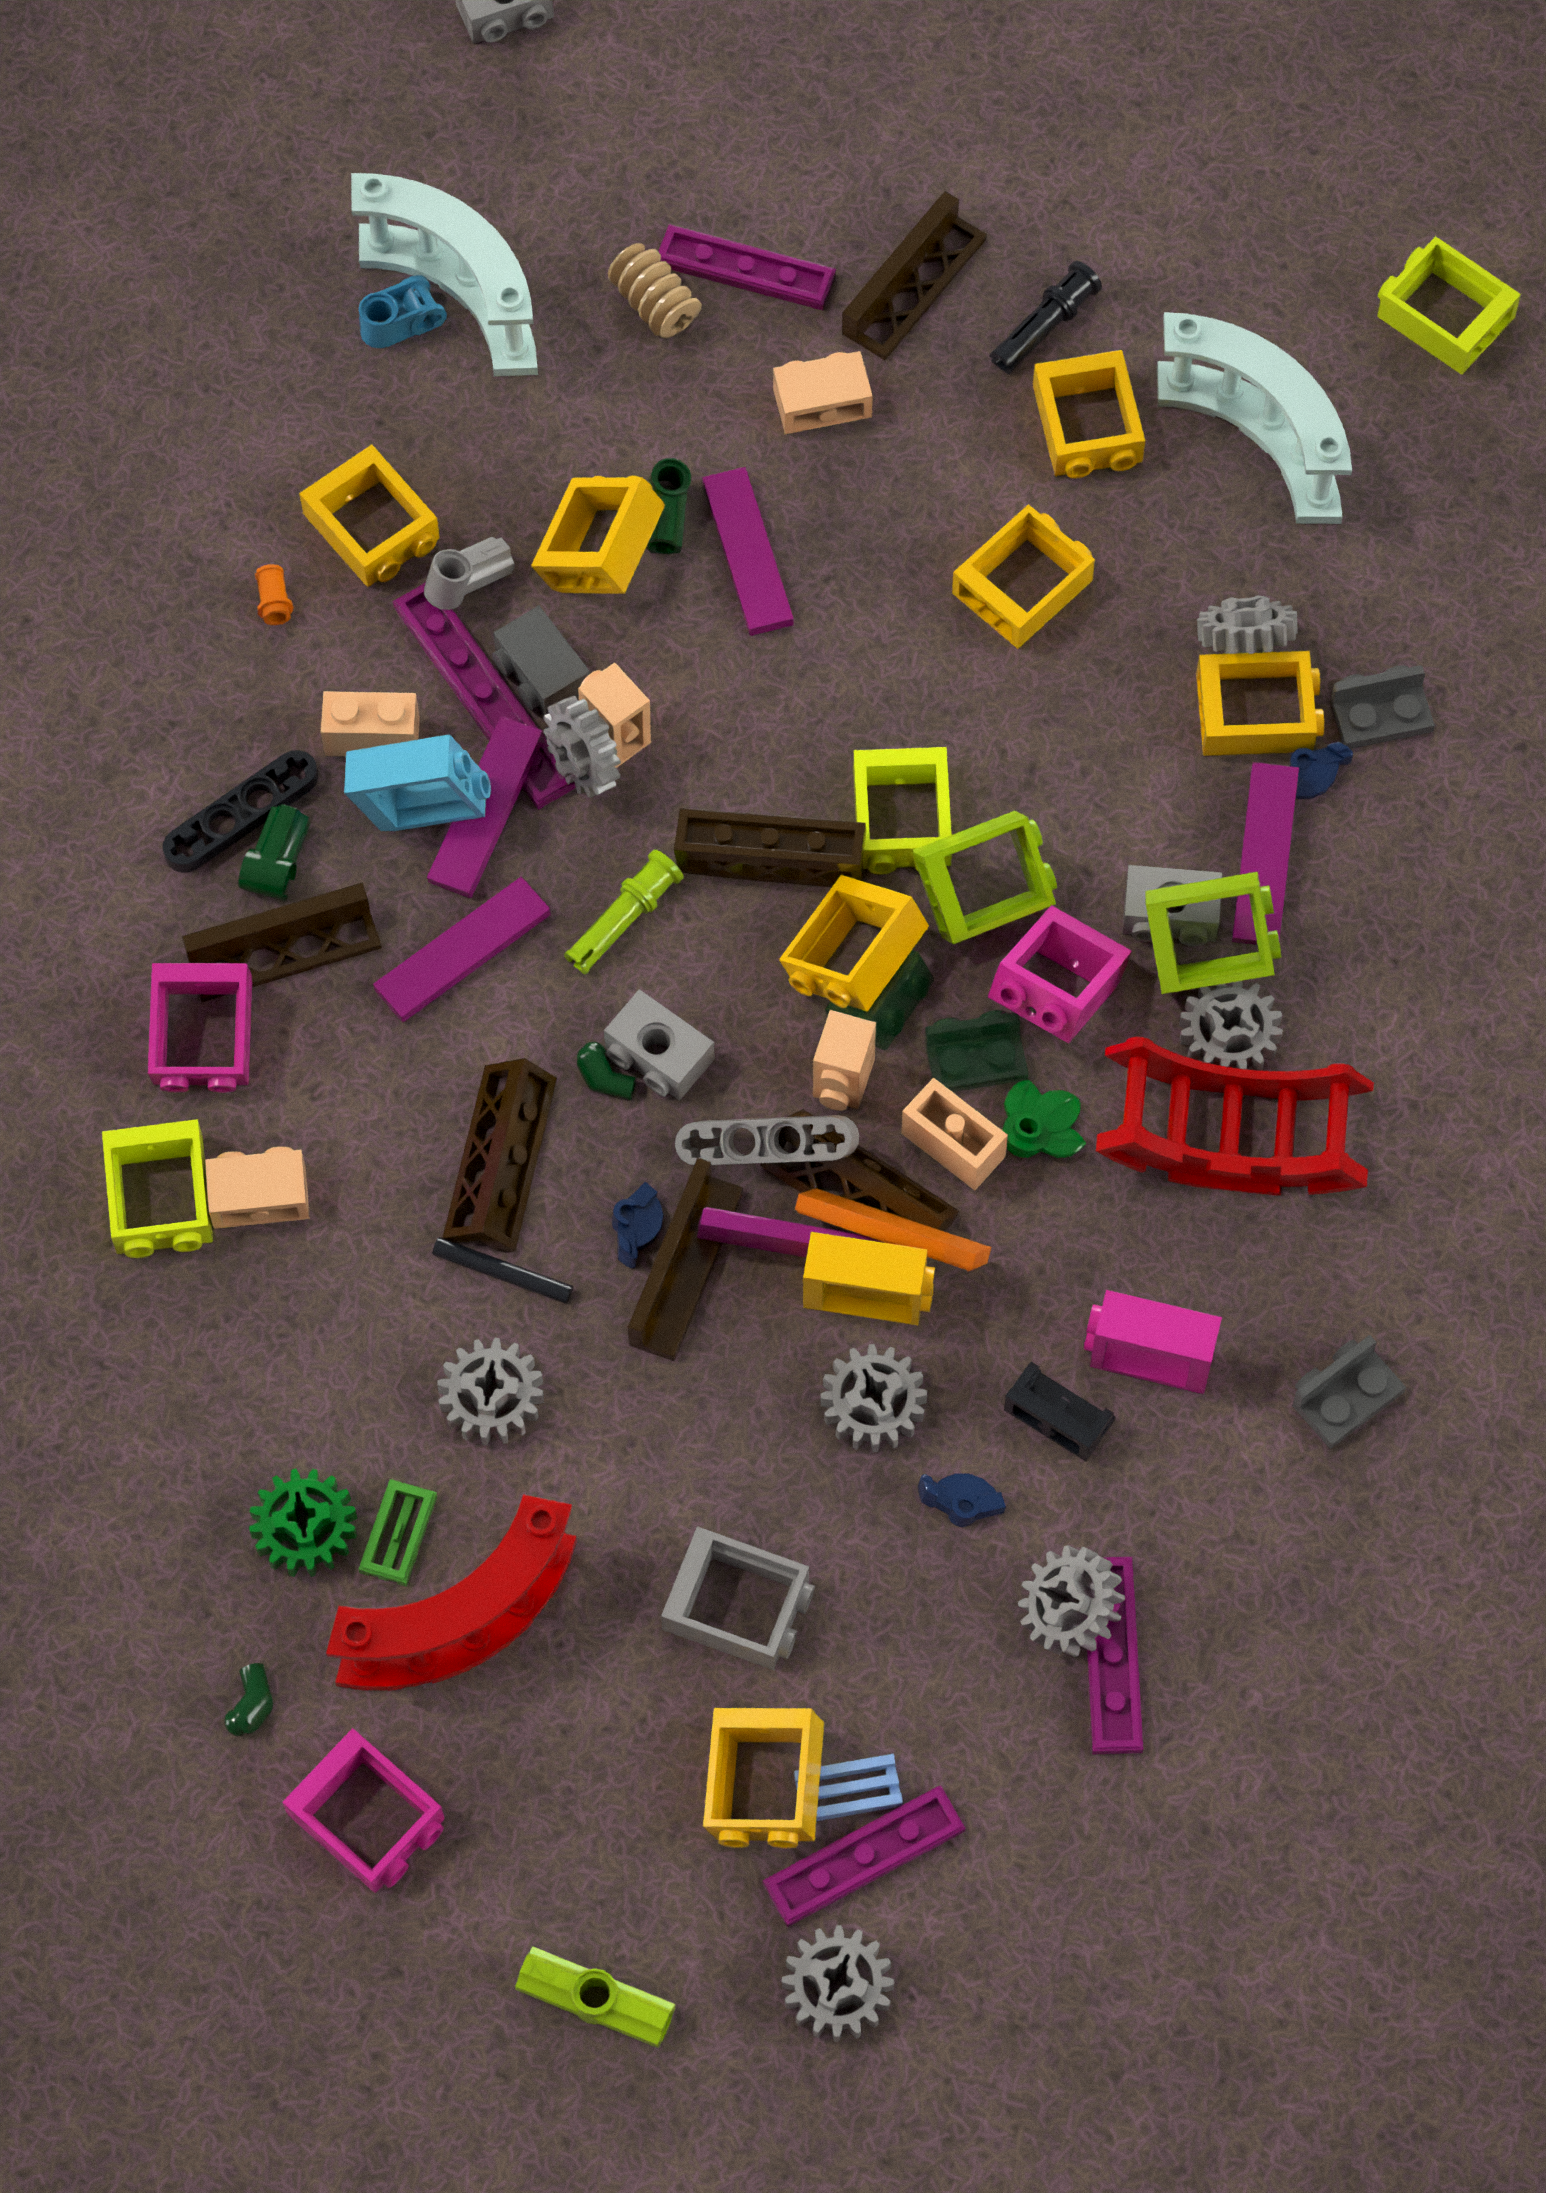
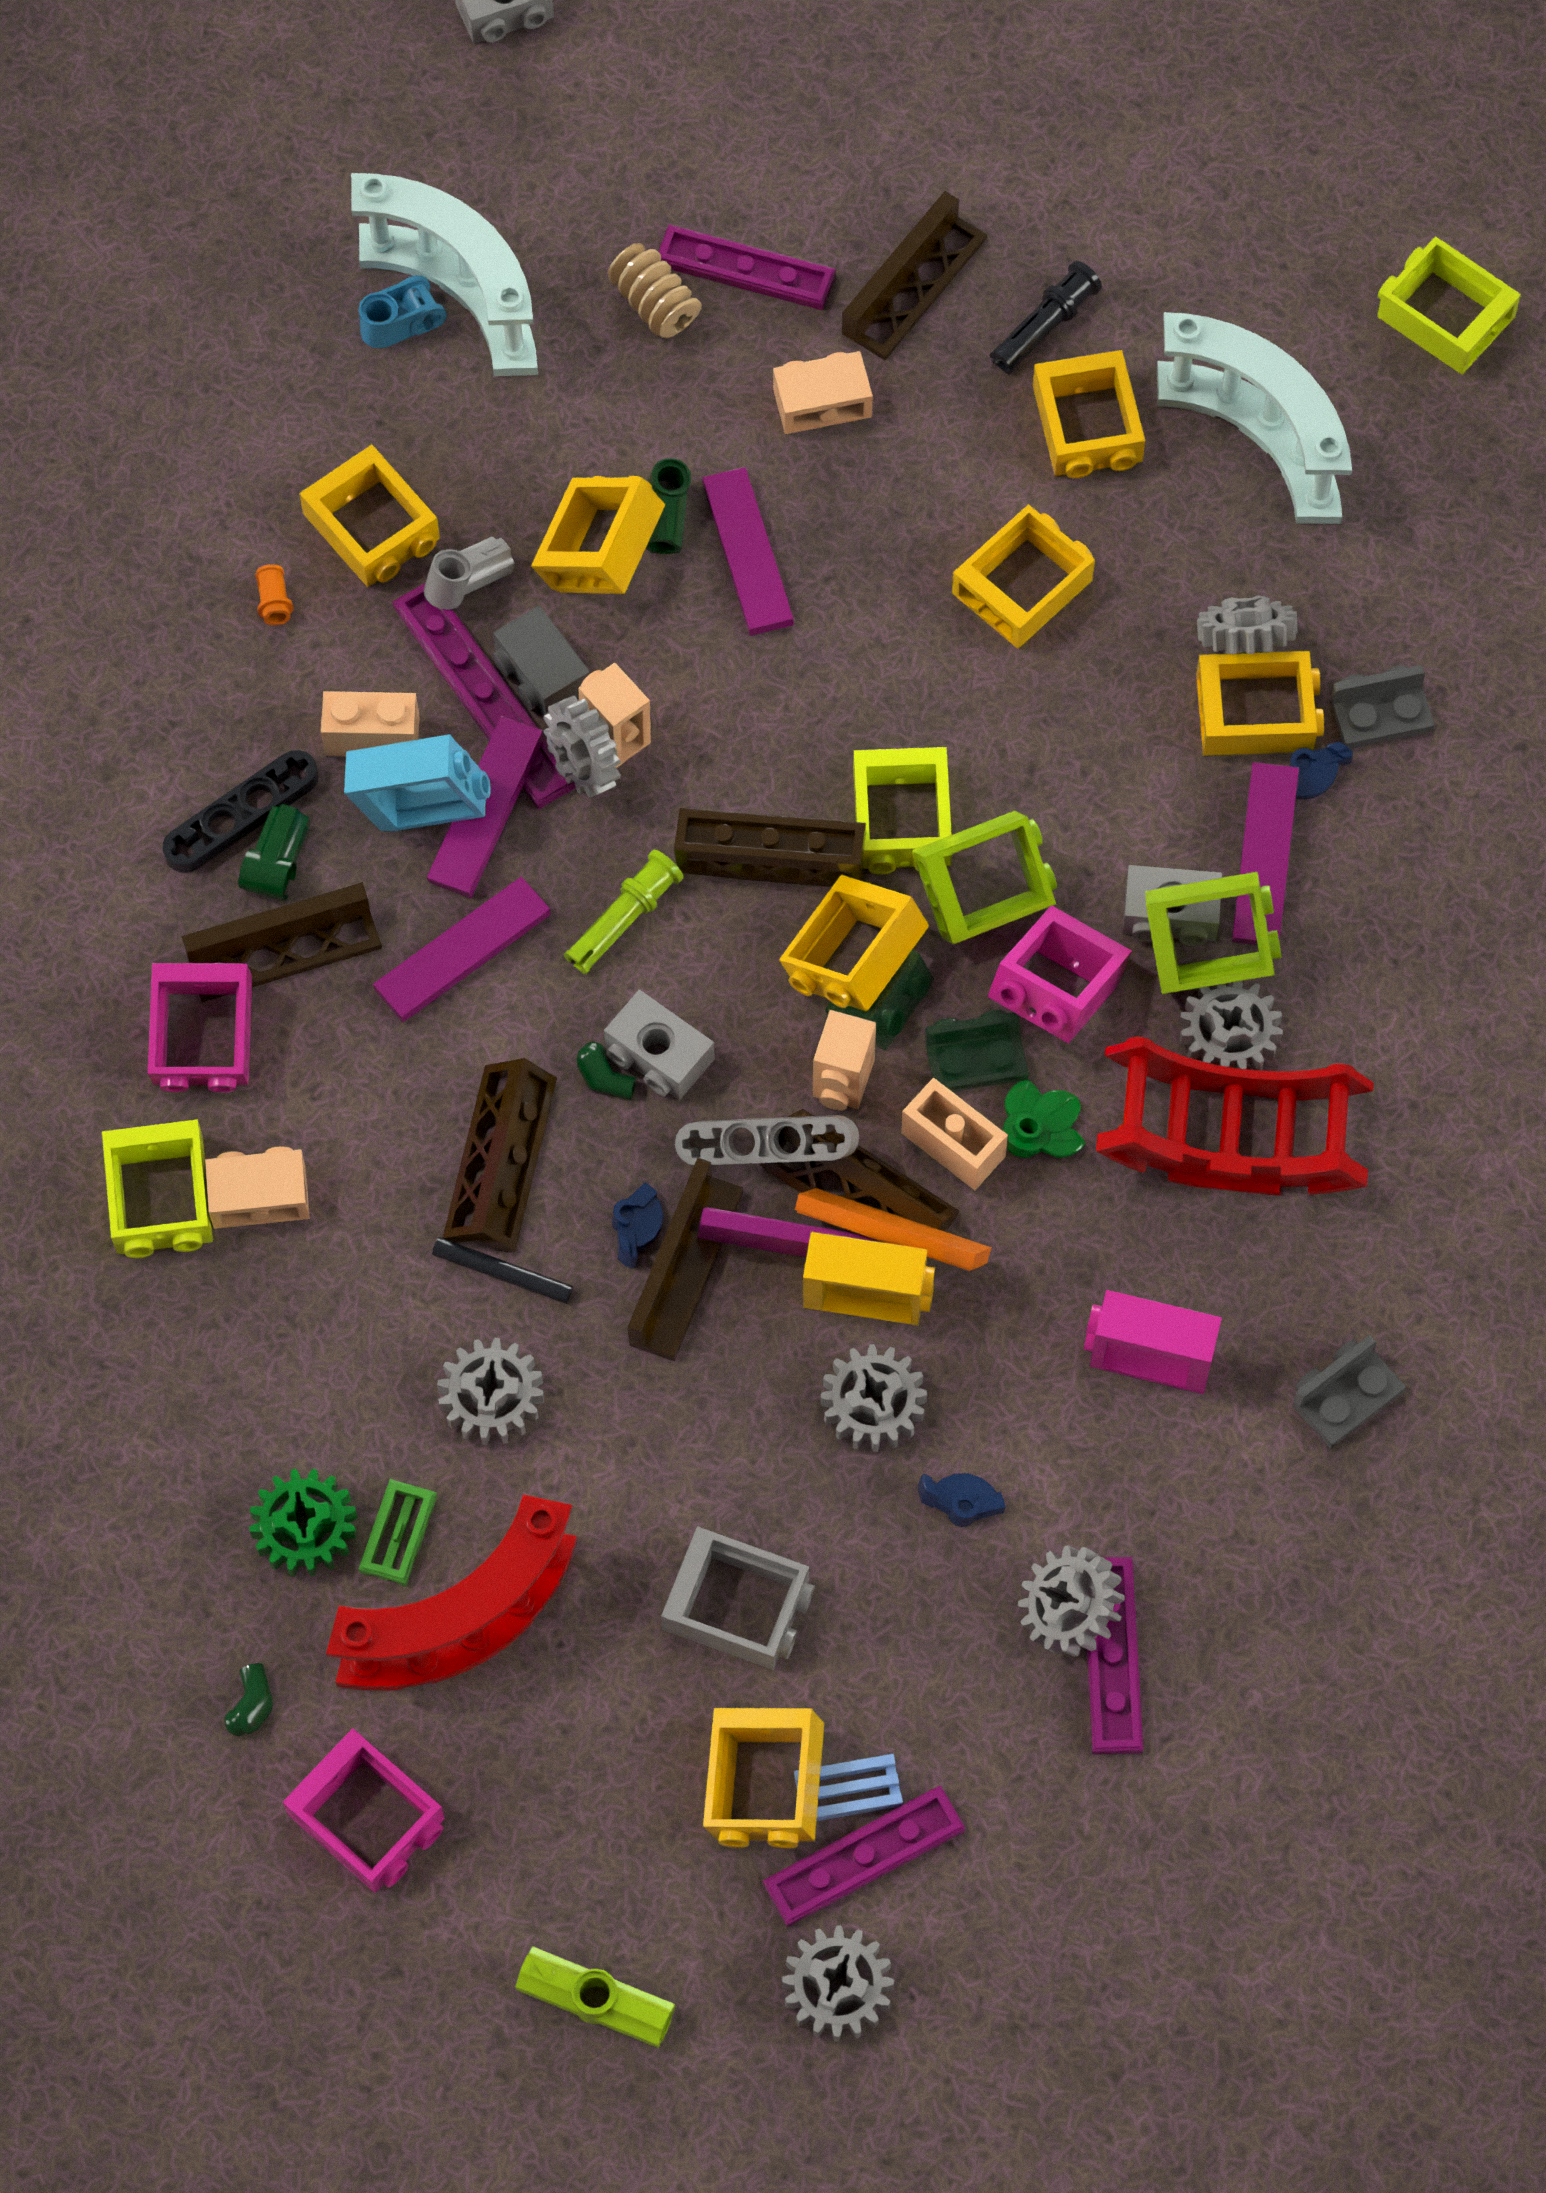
(1057, 1412): black hinge -> none

